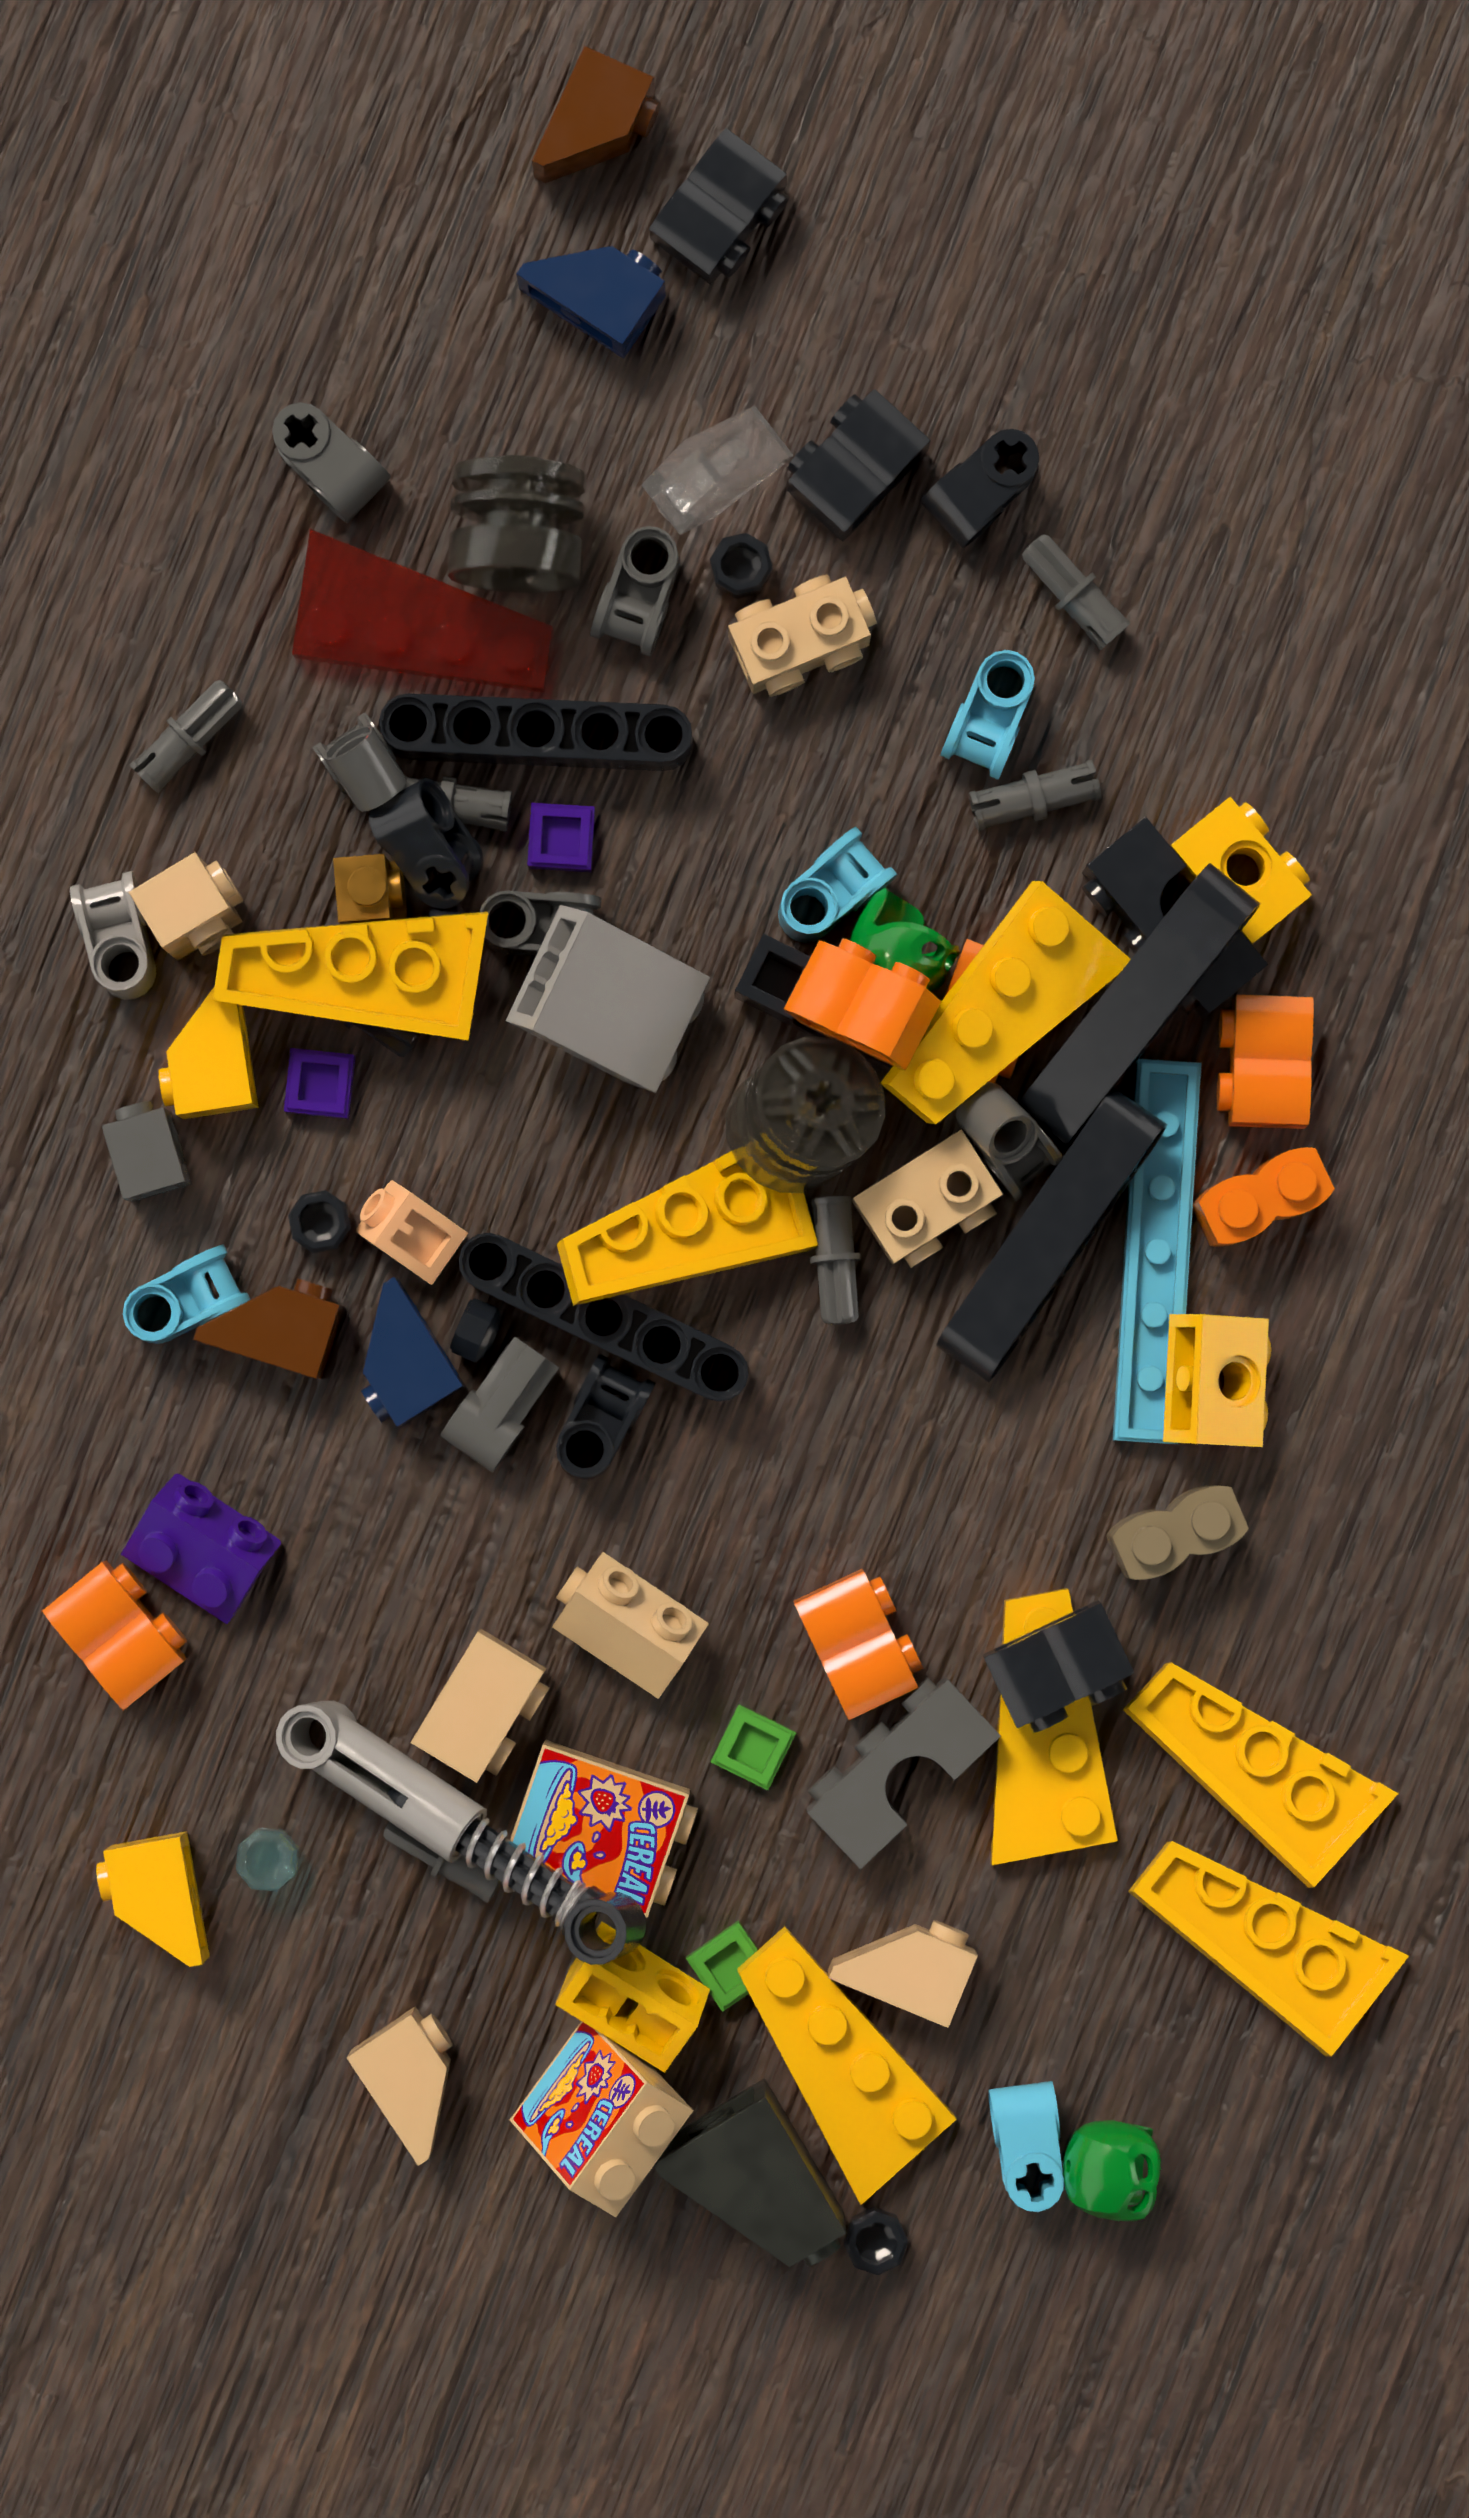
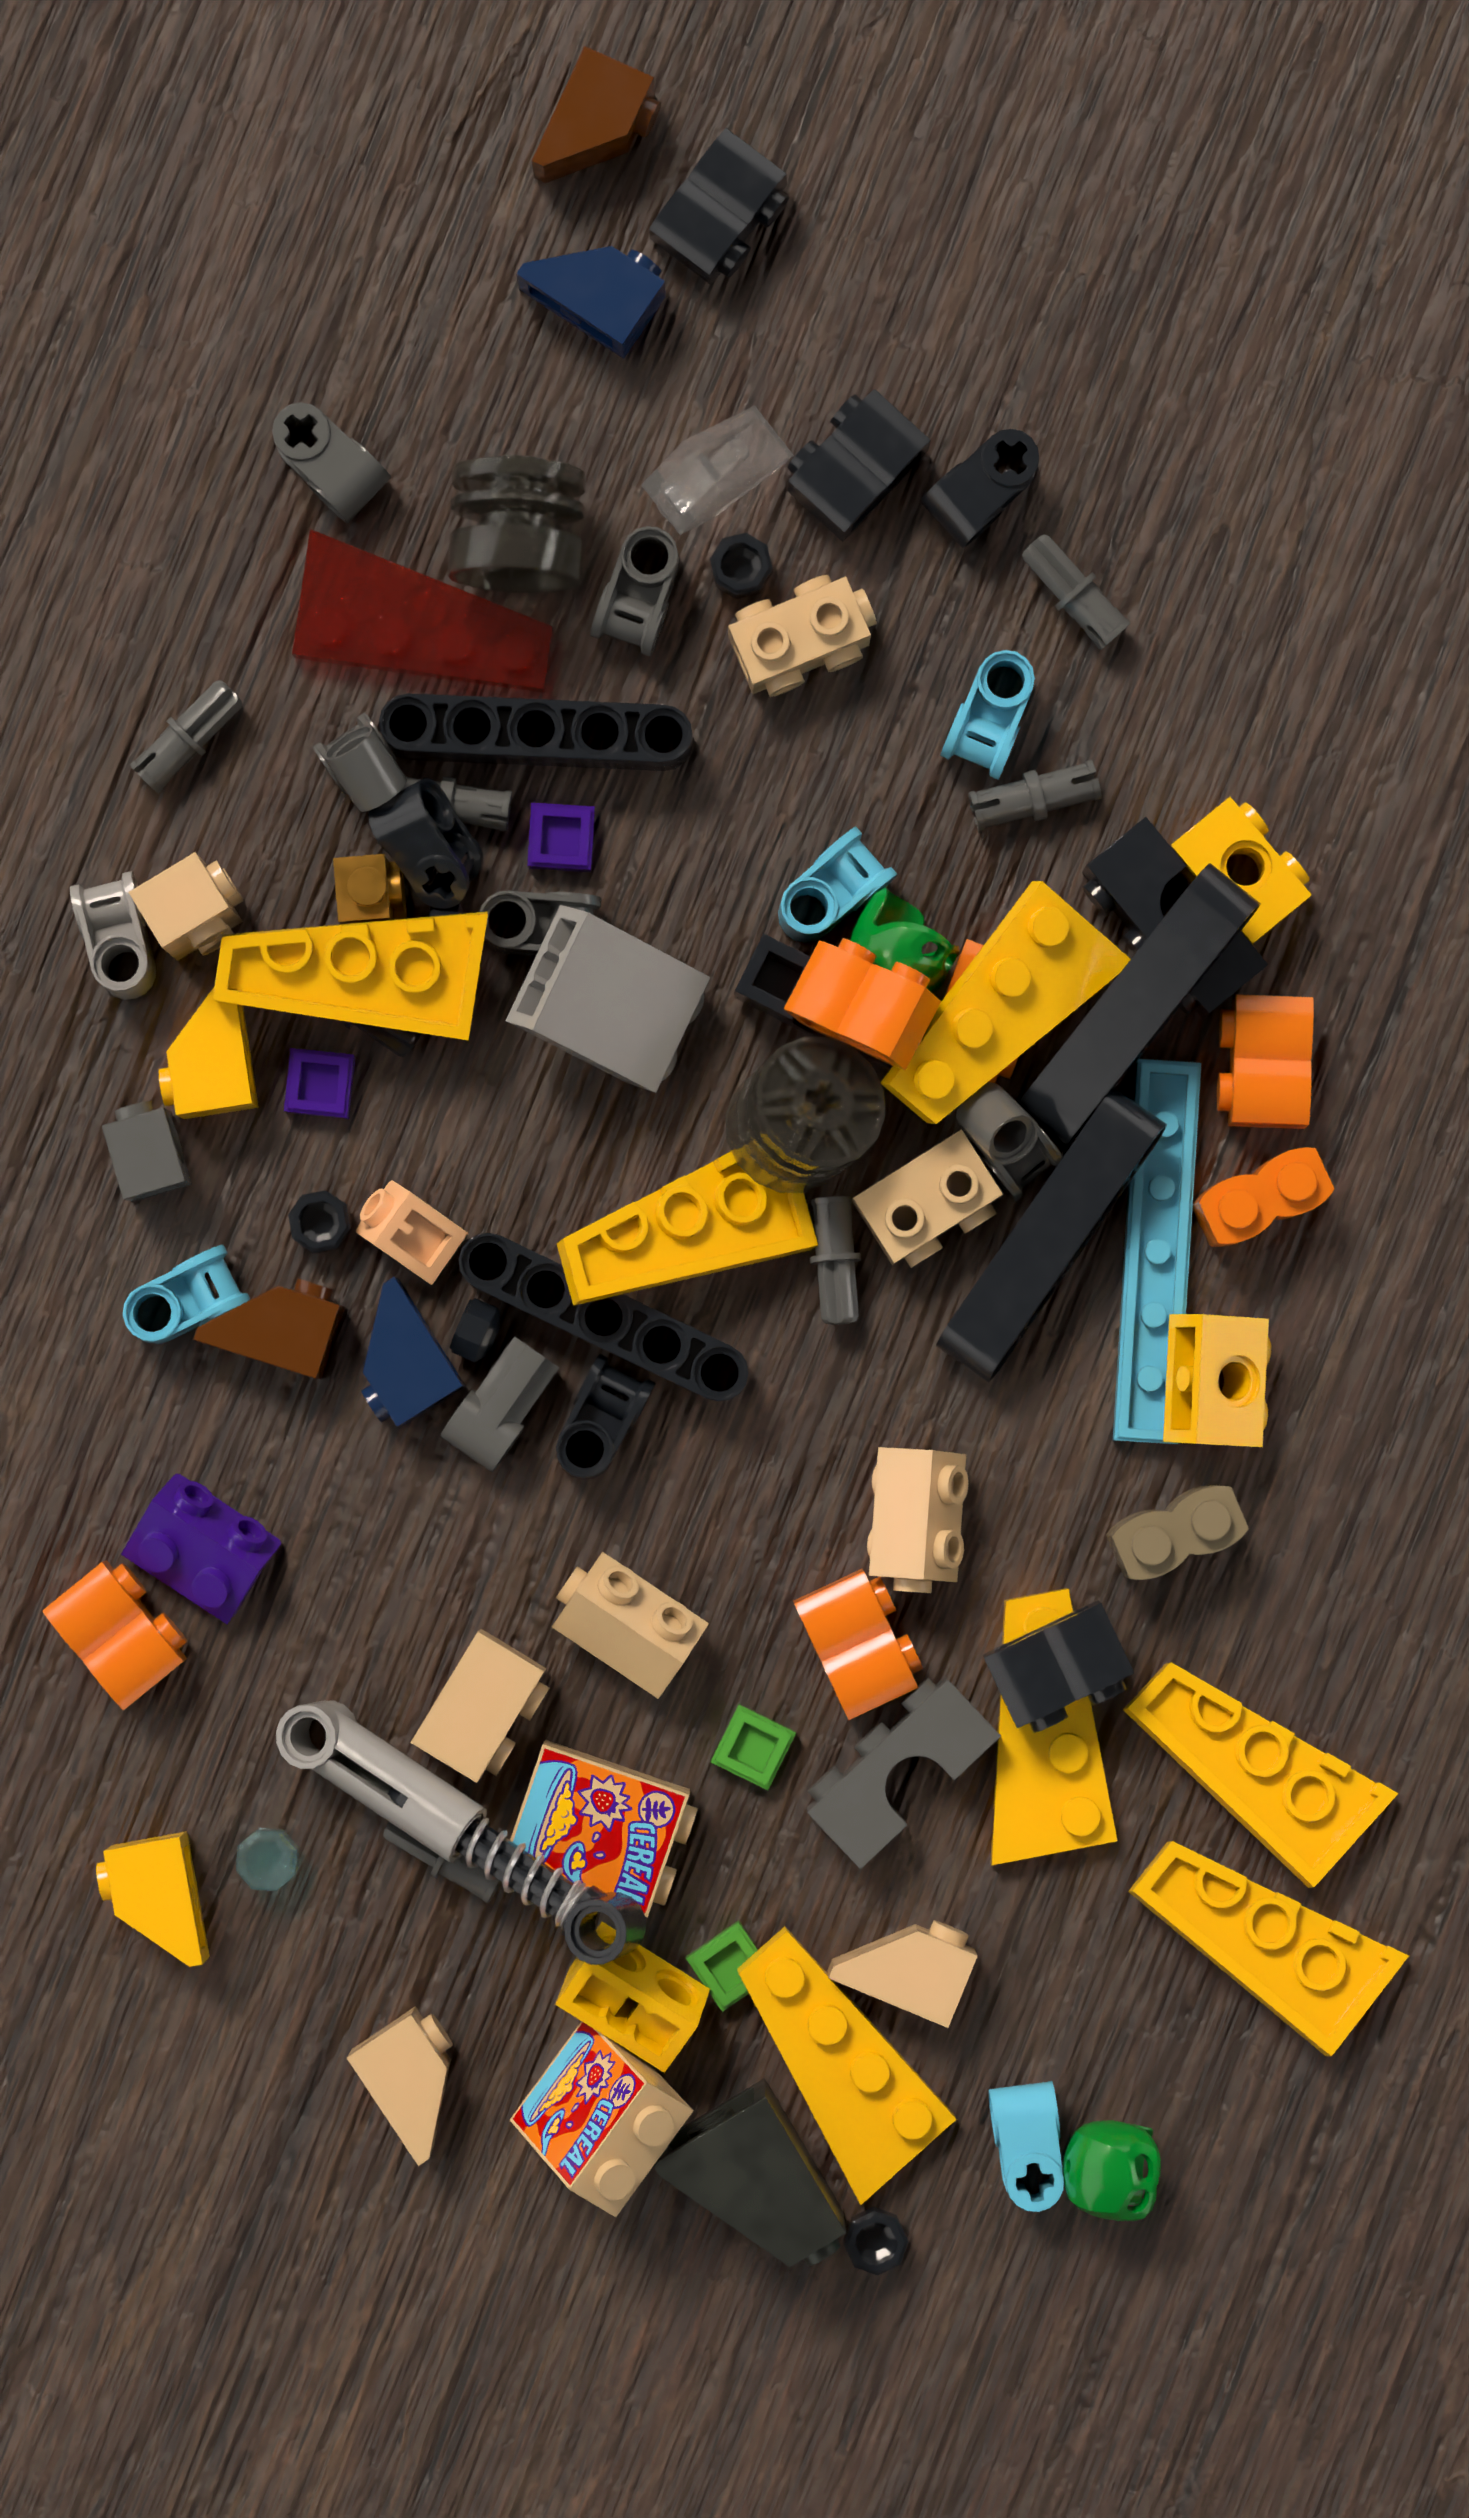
(917, 1517): none -> tan brick

